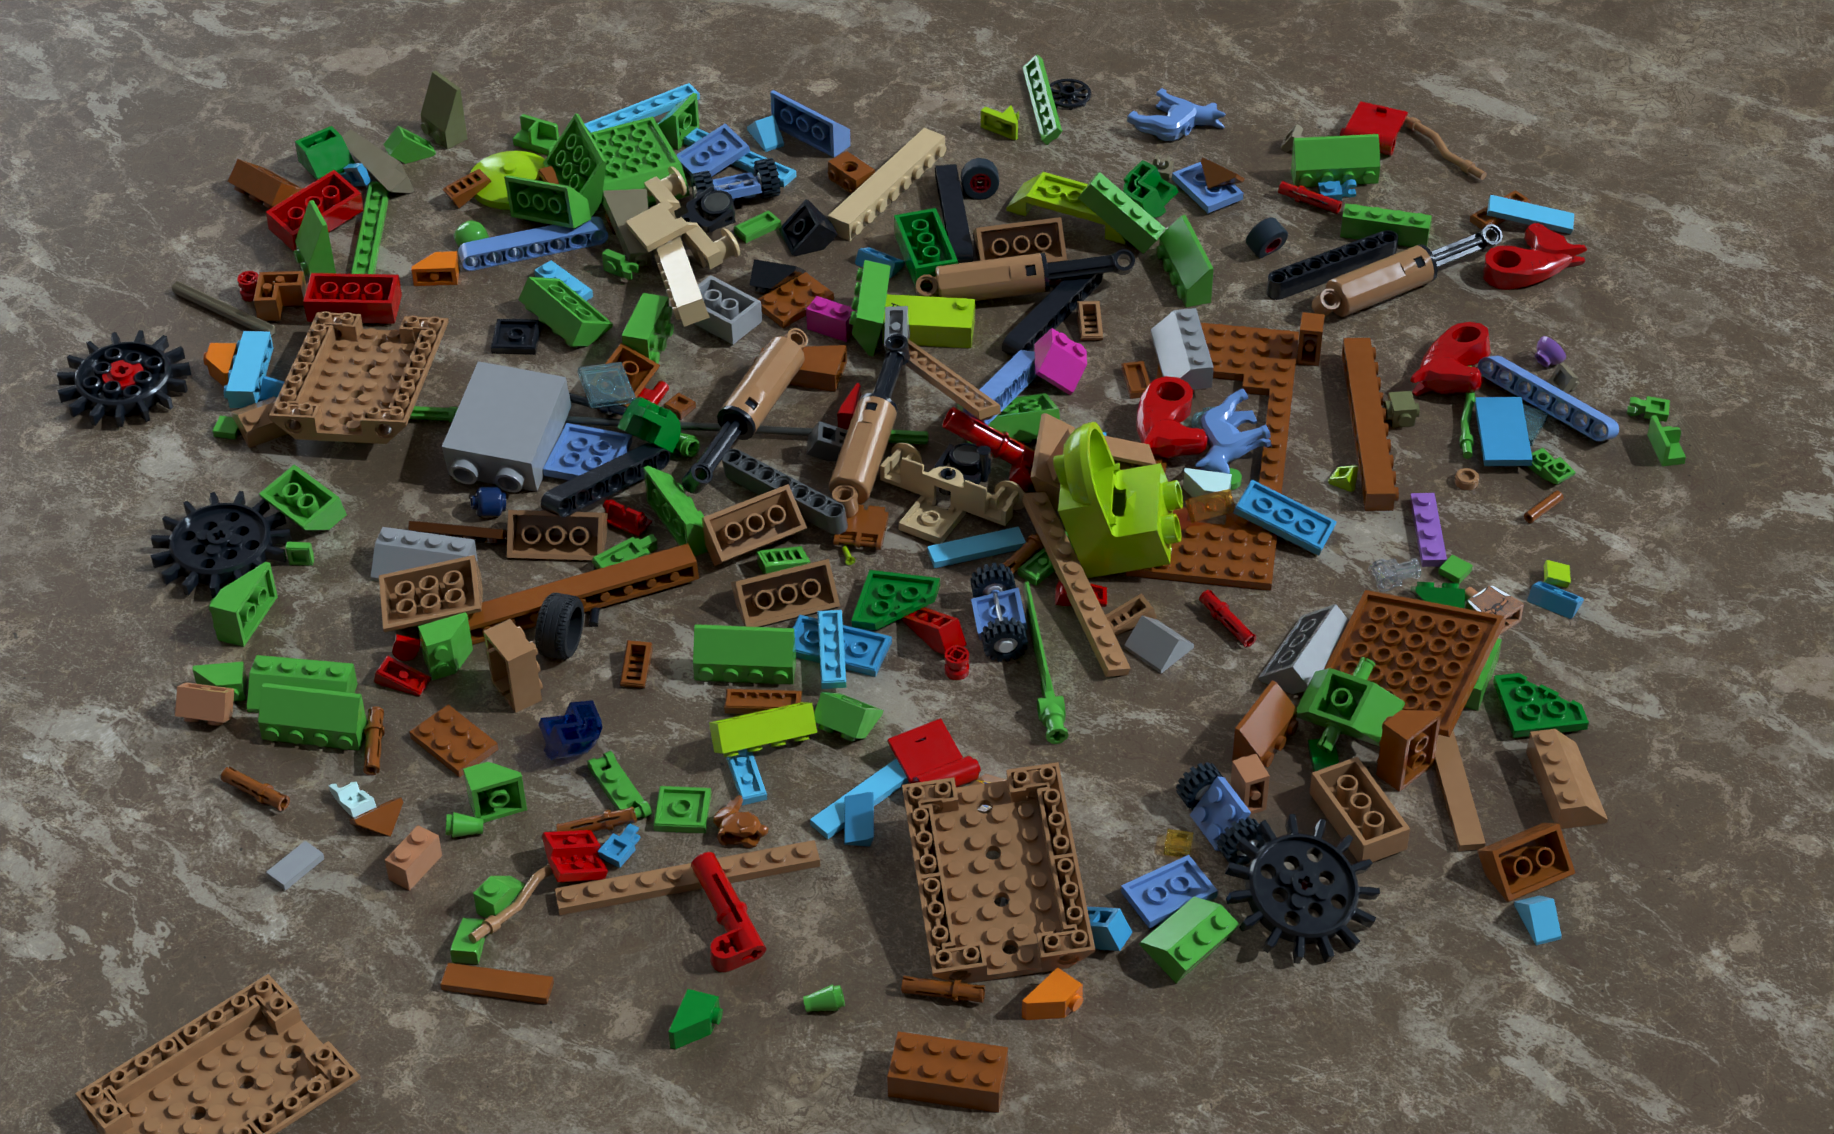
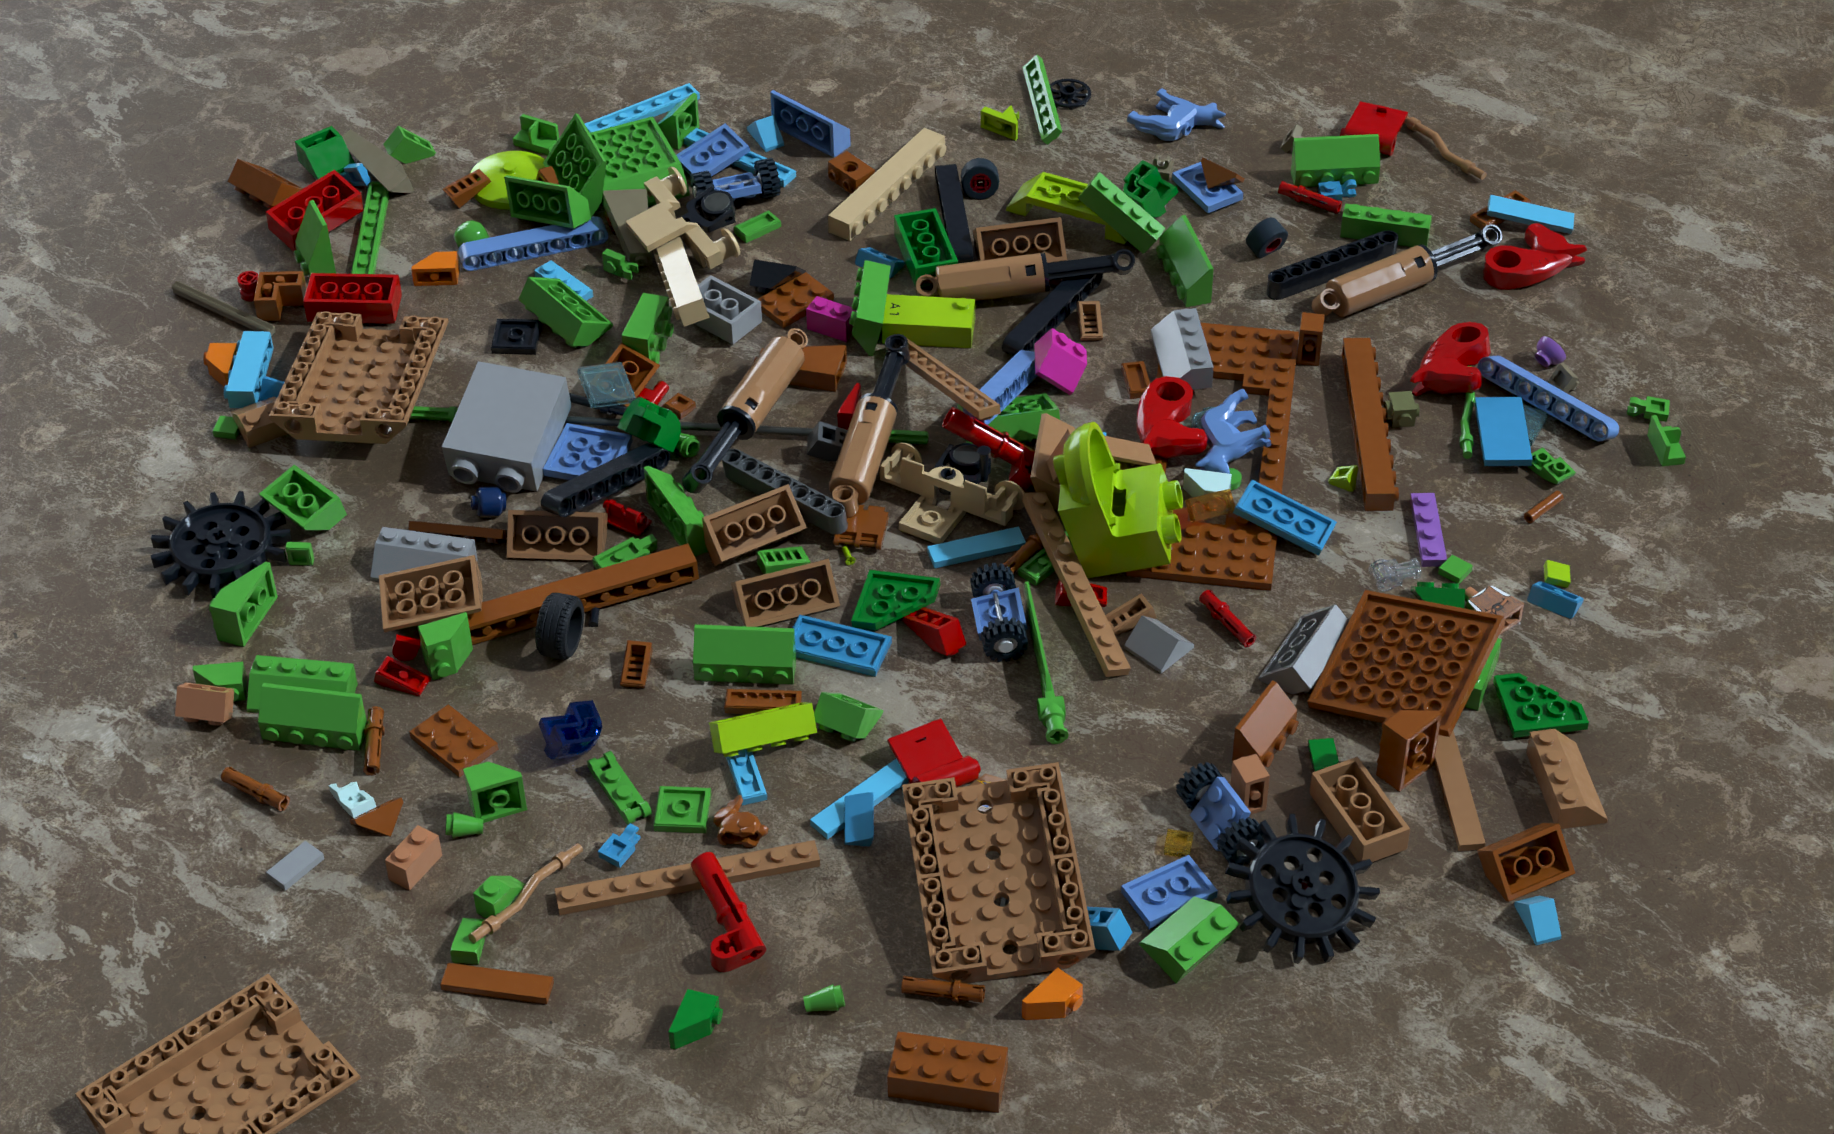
(123, 378): black gear -> none
(443, 112): olive slope -> none
(513, 665): medium nougat piece -> none
(574, 855): red slope -> none
(625, 817): dark orange pin -> none
(807, 230): black slope -> none
(831, 649): medium azure tile -> none
(896, 322): light grey slope -> none
(956, 662): red wheel -> none
(1347, 705): bright green slope -> none
(1467, 479): medium nougat tile -> none

